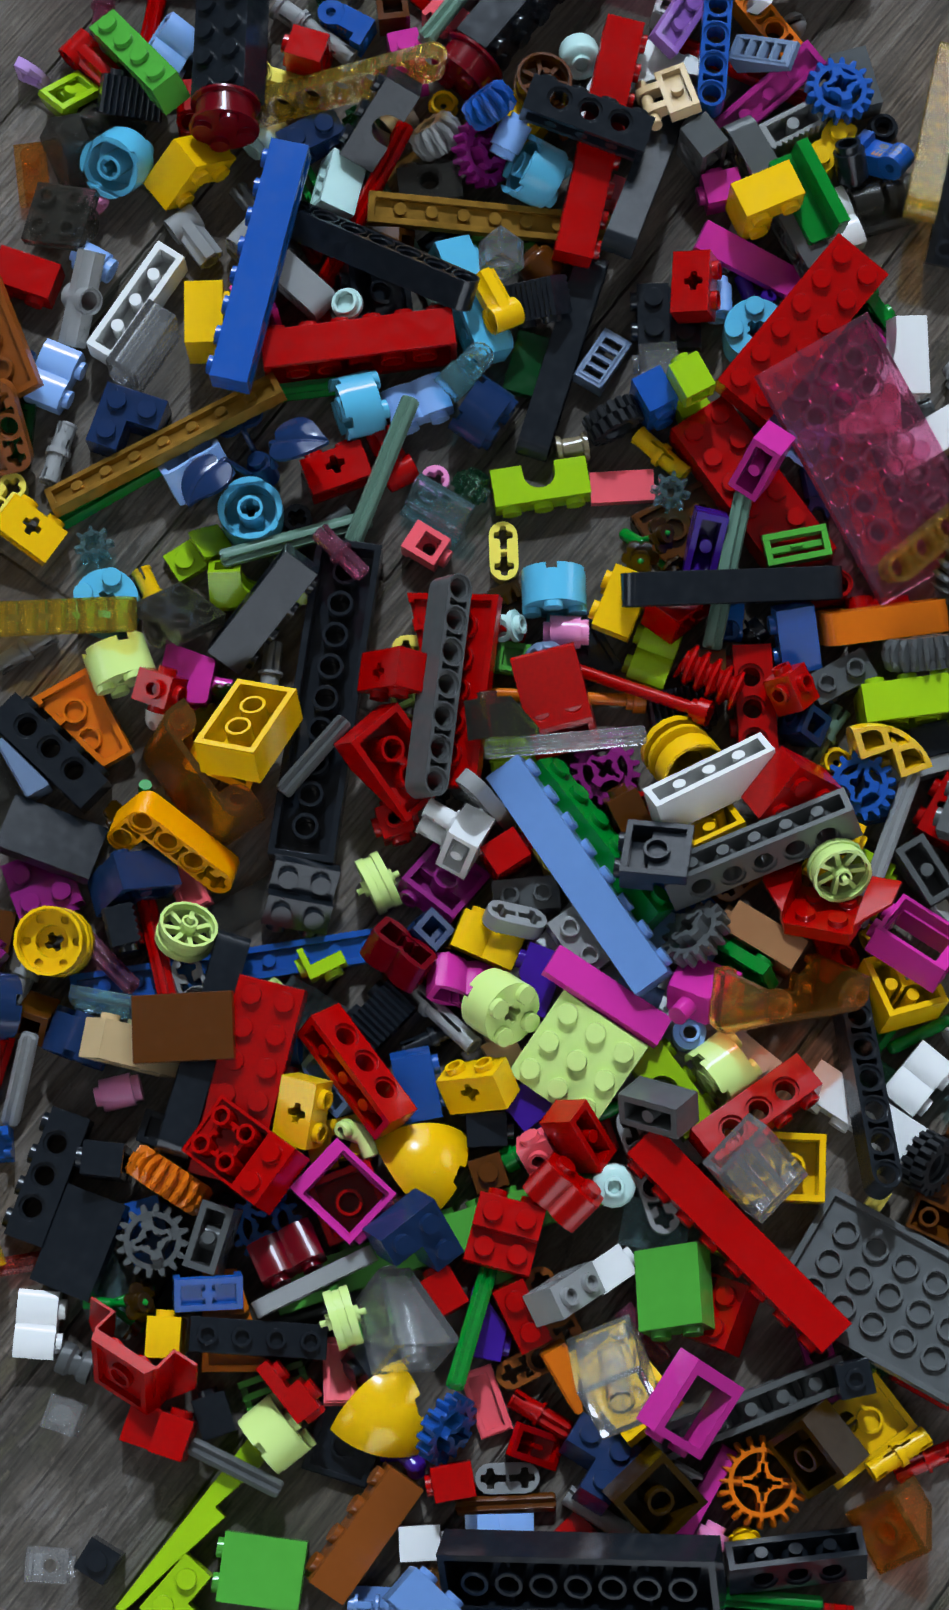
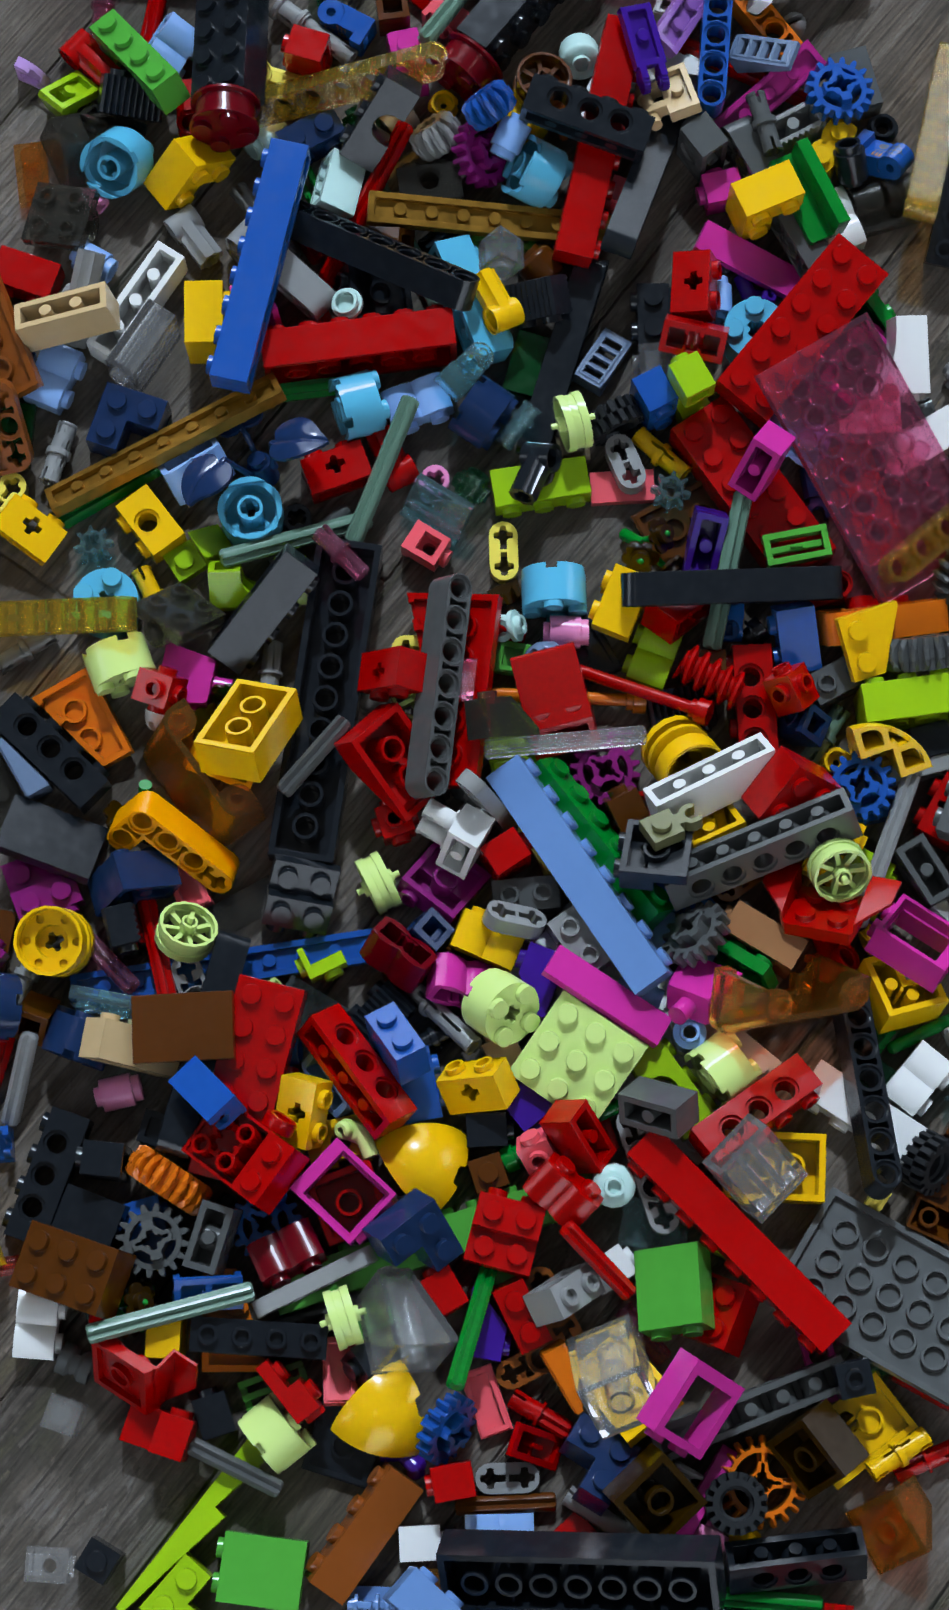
(67, 316): none -> tan brick
(72, 1270): none -> reddish brown brick
(142, 507): none -> yellow brick
(170, 1312): none -> sand green axle
(207, 1094): none -> blue hinge
(279, 1123): none -> red tile
(397, 1043): none -> blue brick
(468, 679): none -> clear pink tile
(518, 424): none -> clear light blue pin
(536, 463): none -> black piece
(573, 421): none -> yellowish green wheel
(597, 1260): none -> red axle
(619, 467): none -> light grey beam
(644, 45): none -> dark purple hinge
(668, 828): none -> olive plate
(692, 335): none -> red brick
(755, 1512): none -> black tyre
(764, 123): none -> dark grey pin
(867, 639): none -> yellow wing

